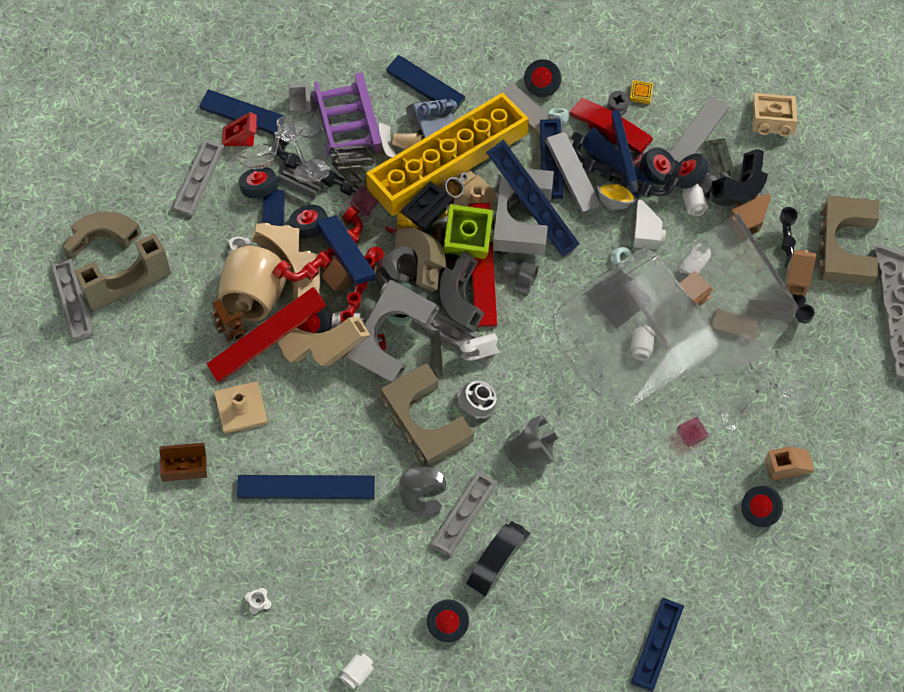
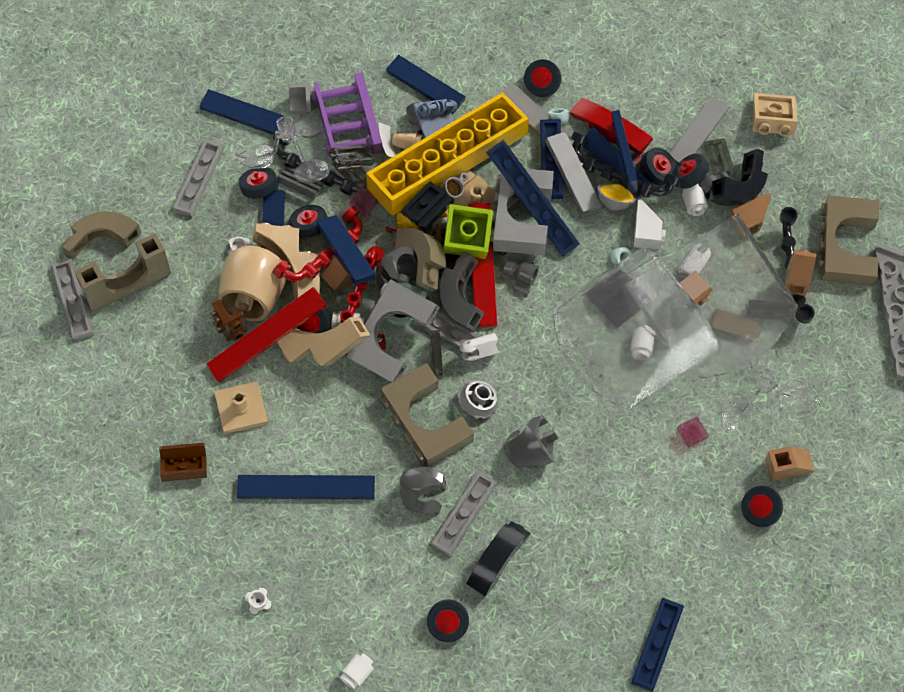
(240, 131): red slope -> none
(622, 104): dark grey wheel -> none
(641, 92): yellow tile -> none

